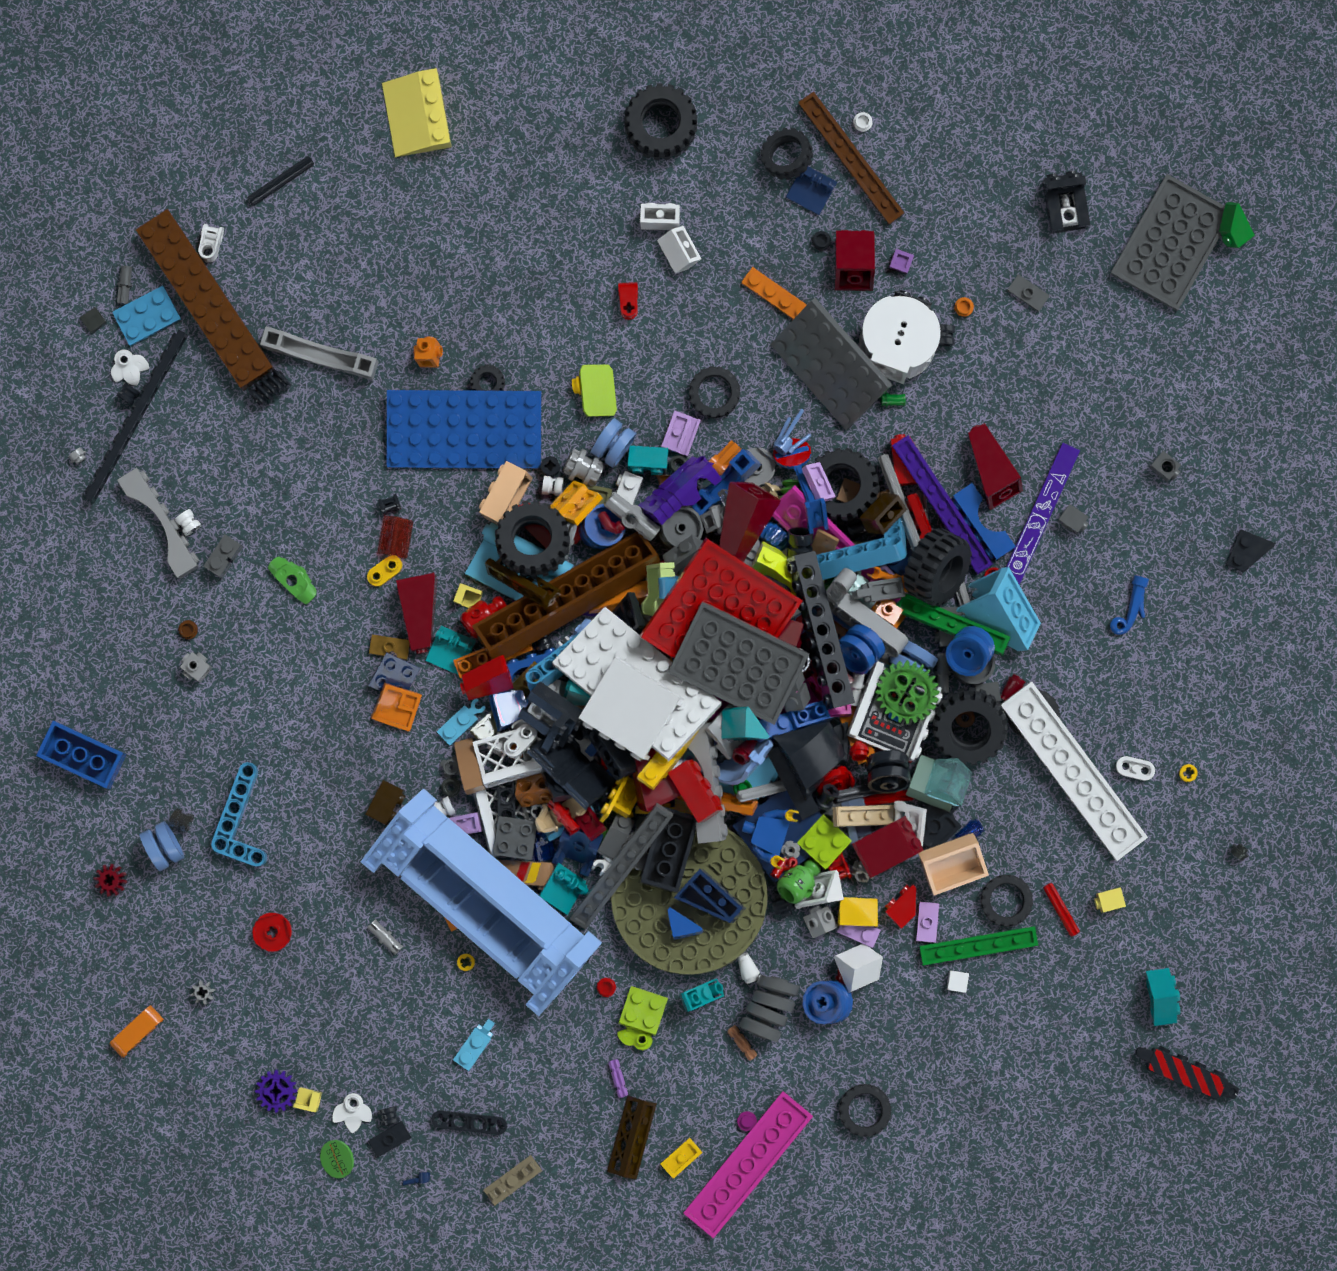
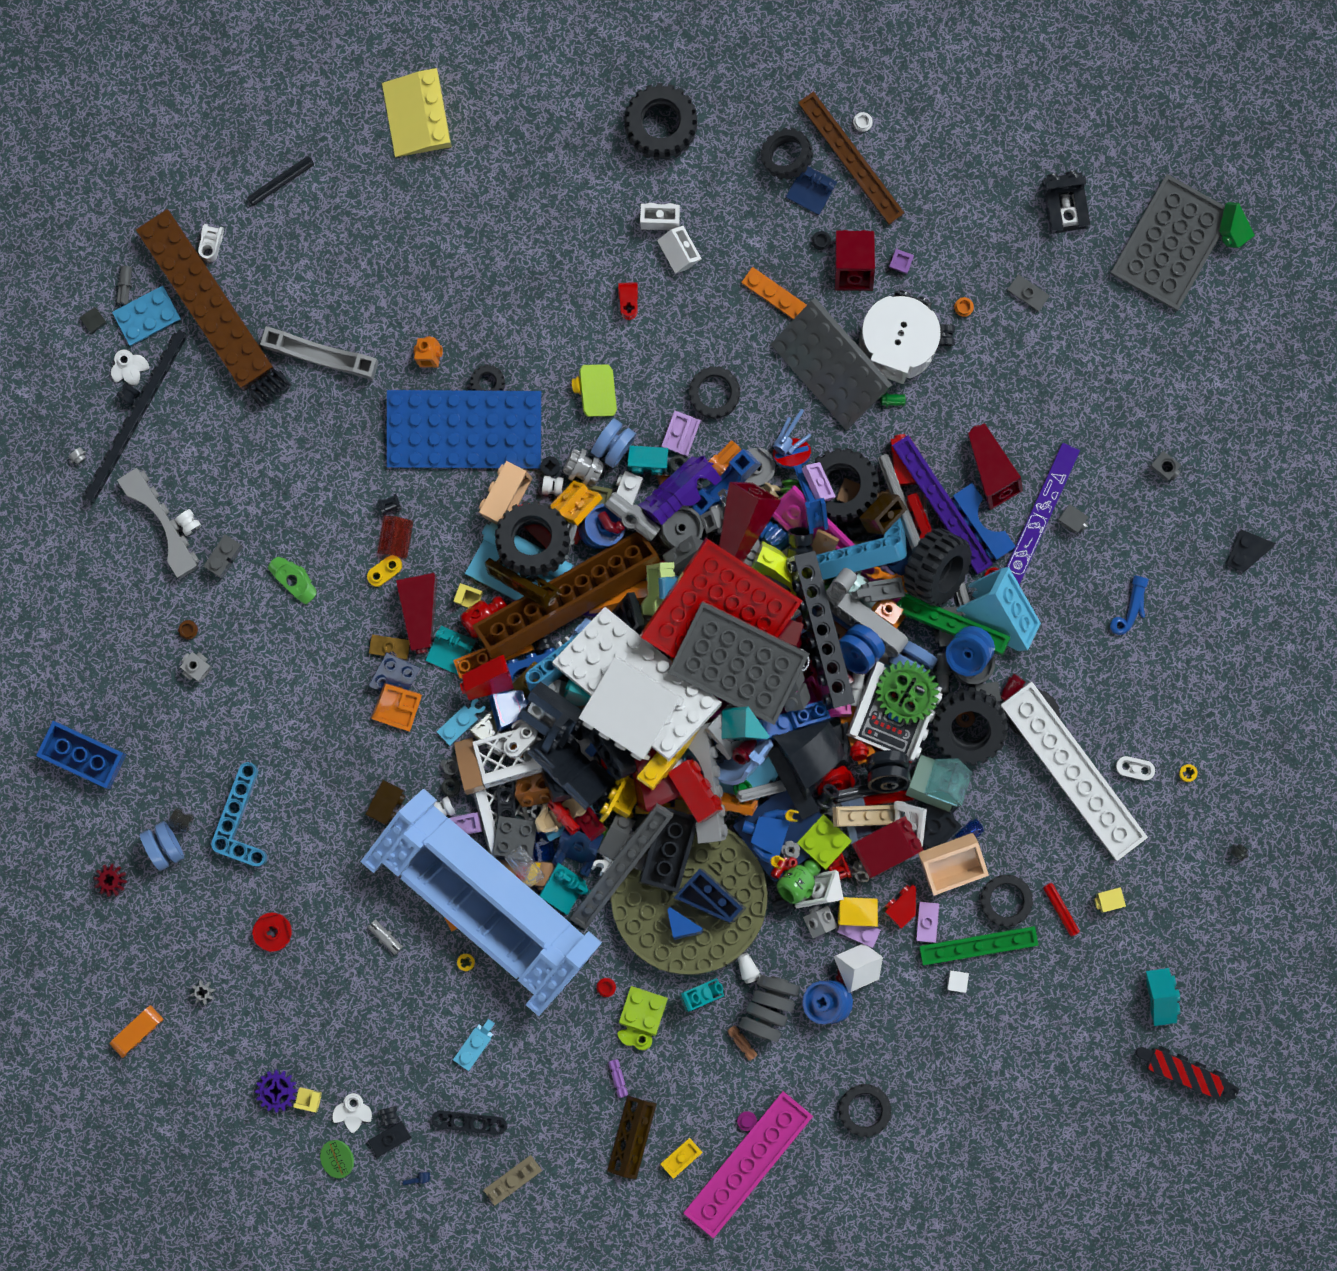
(524, 866): none -> clear plate

